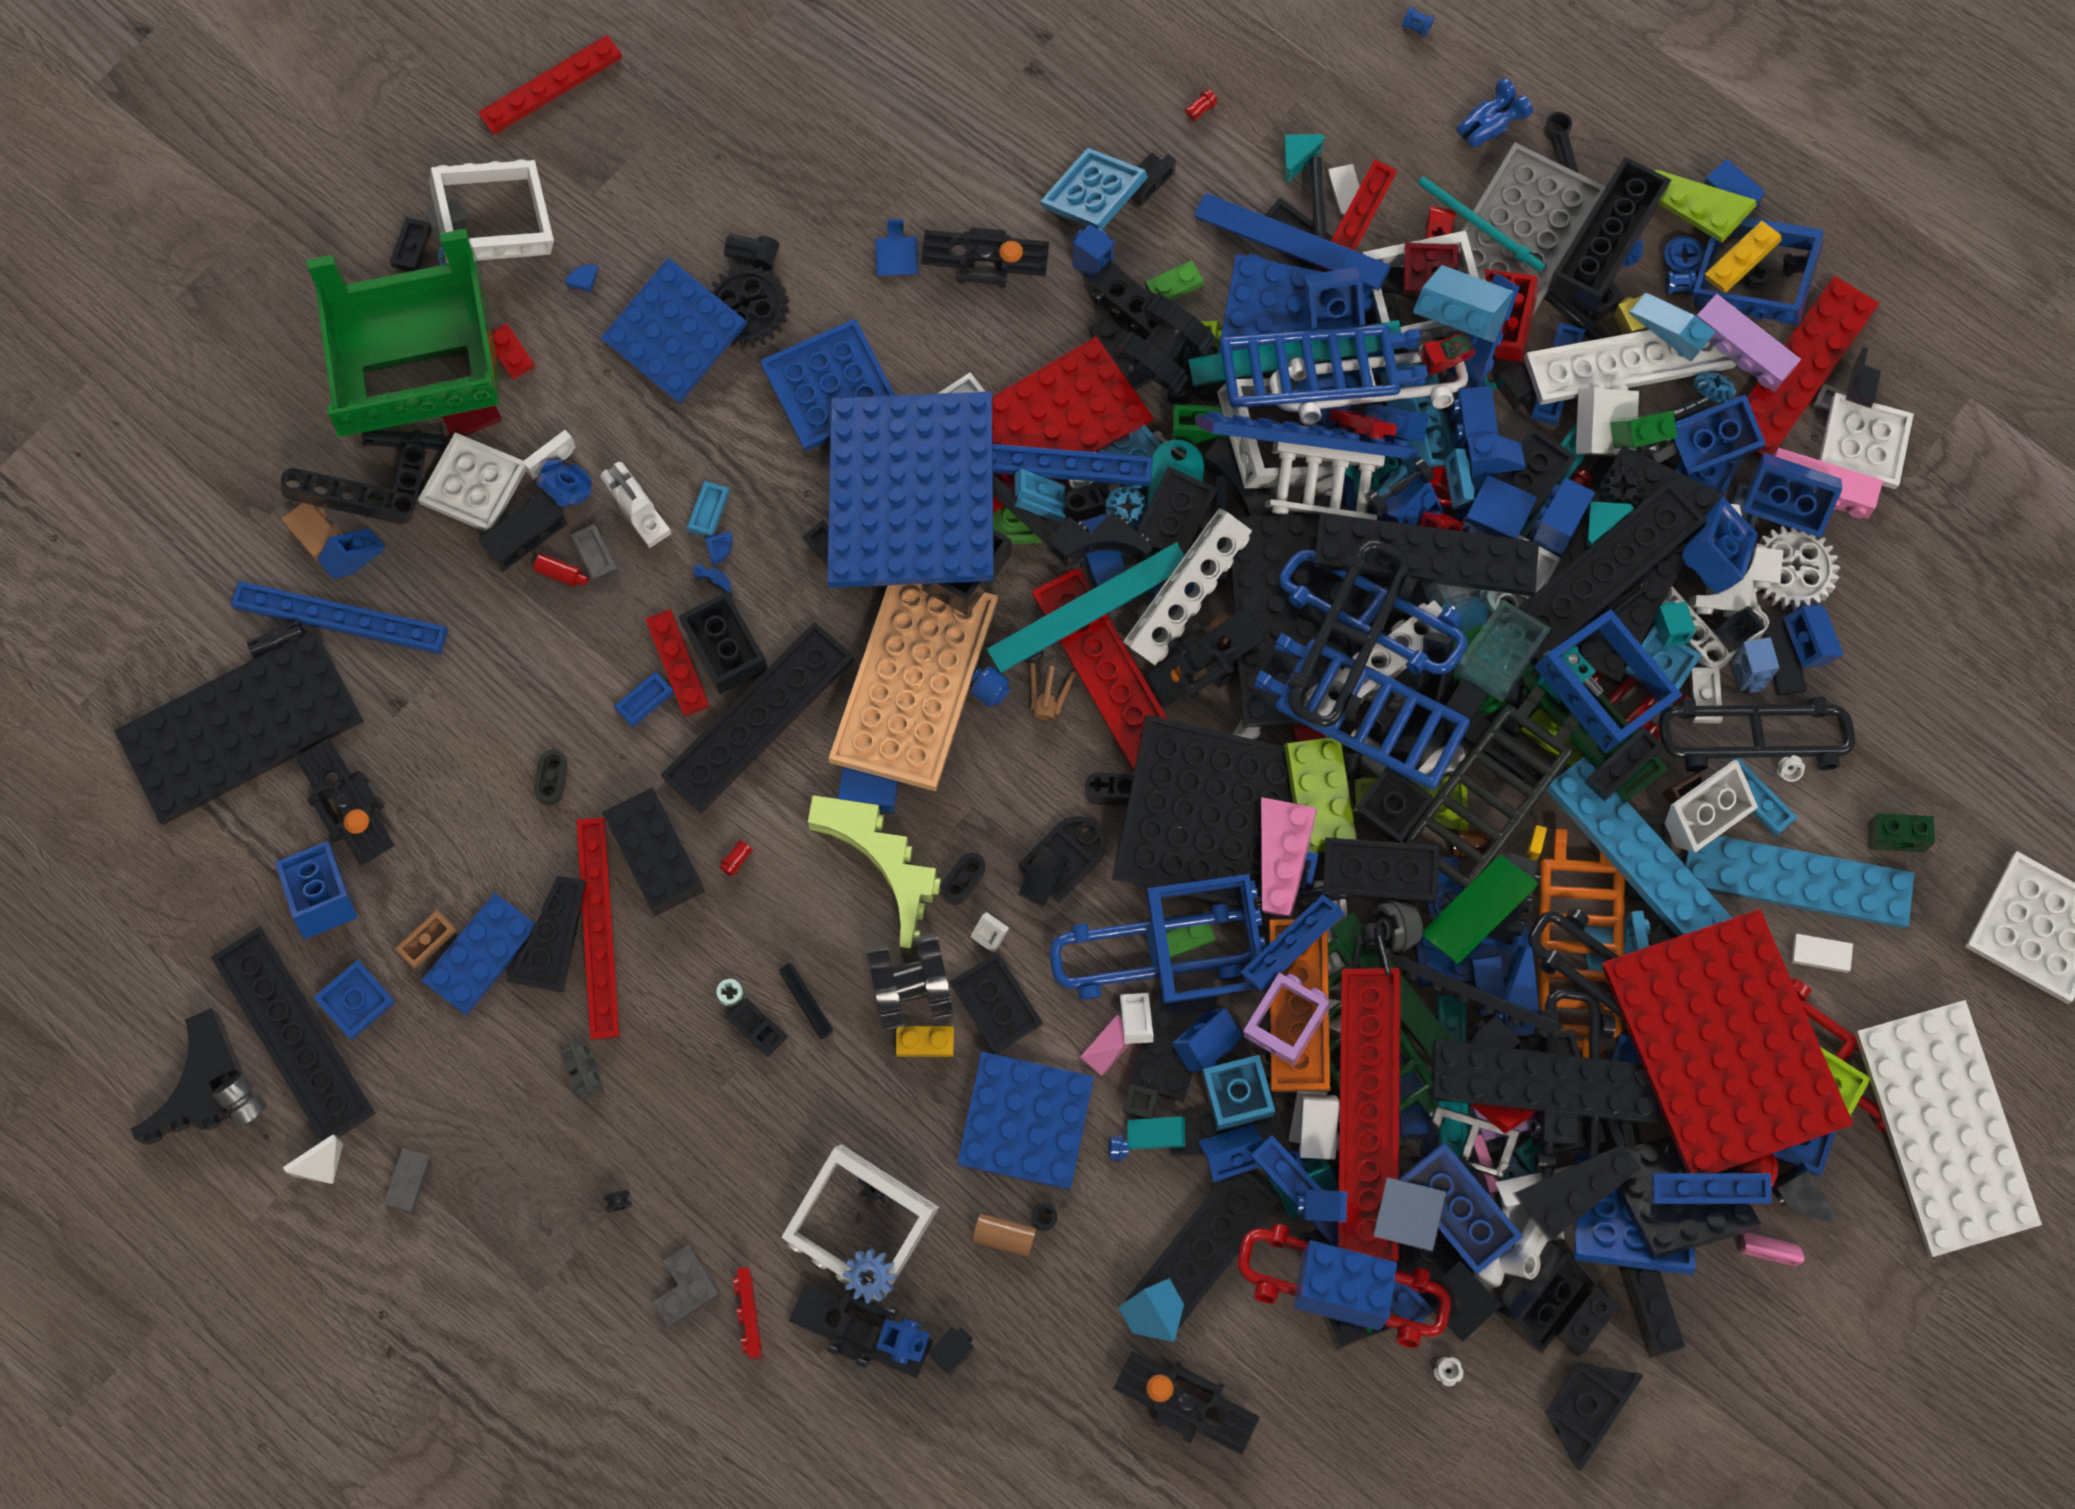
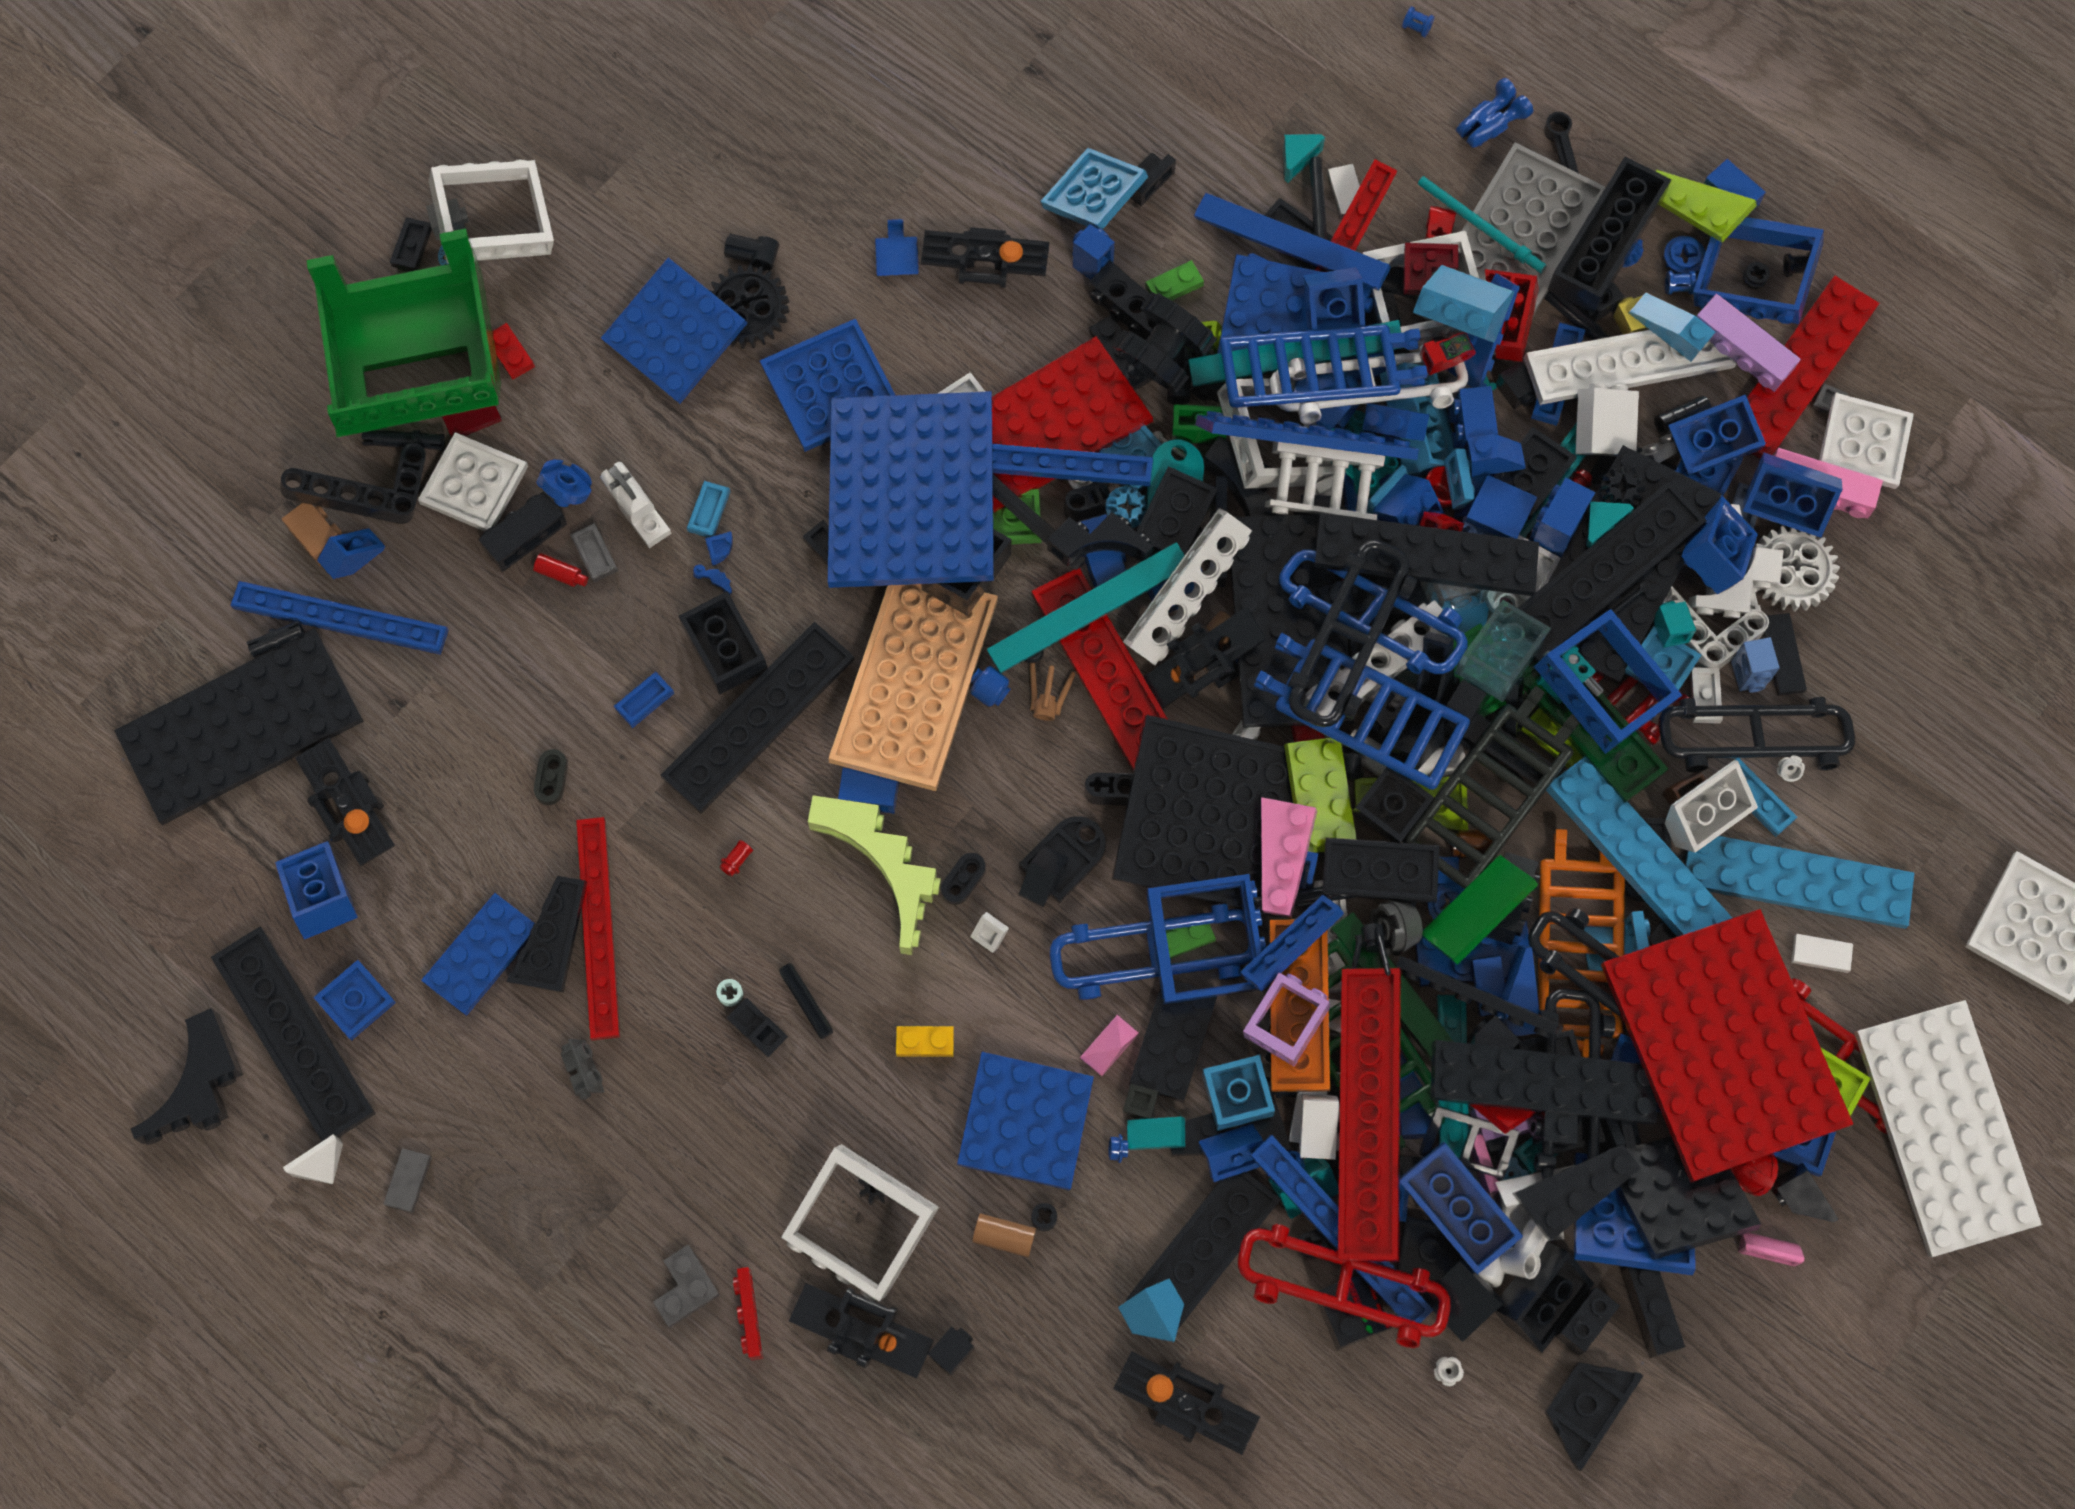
(239, 1100): flat silver wheel -> none
(425, 940): medium nougat brick -> none
(550, 85): red plate -> none
(557, 448): white plate -> none
(583, 278): blue tile -> none
(617, 1201): black bush -> none
(653, 851): black brick -> none
(677, 663): red plate -> none
(859, 1279): medium blue gear -> none
(903, 1340): blue brick -> none
(910, 981): black piece -> none
(996, 1003): black plate -> none
(1040, 495): dark azure plate -> none
(1136, 1018): white tile -> none
(1201, 105): red pin -> none
(1207, 1040): blue brick -> none
(1322, 1205): blue slope -> none
(1345, 1285): blue piece -> none
(1362, 423): red plate -> none
(1409, 1214): sand blue tile -> none
(1421, 470): black wheel -> none
(1536, 842): yellow tile -> none
(1624, 764): black plate -> none
(1643, 429): green brick -> none
(1707, 383): dark azure gear -> none
(1710, 1188): blue plate -> none
(1739, 628): black bracket -> none
(1743, 257): yellow plate -> none
(1813, 636): blue brick -> none
(1863, 382): black panel -> none
(1901, 832): dark green brick -> none

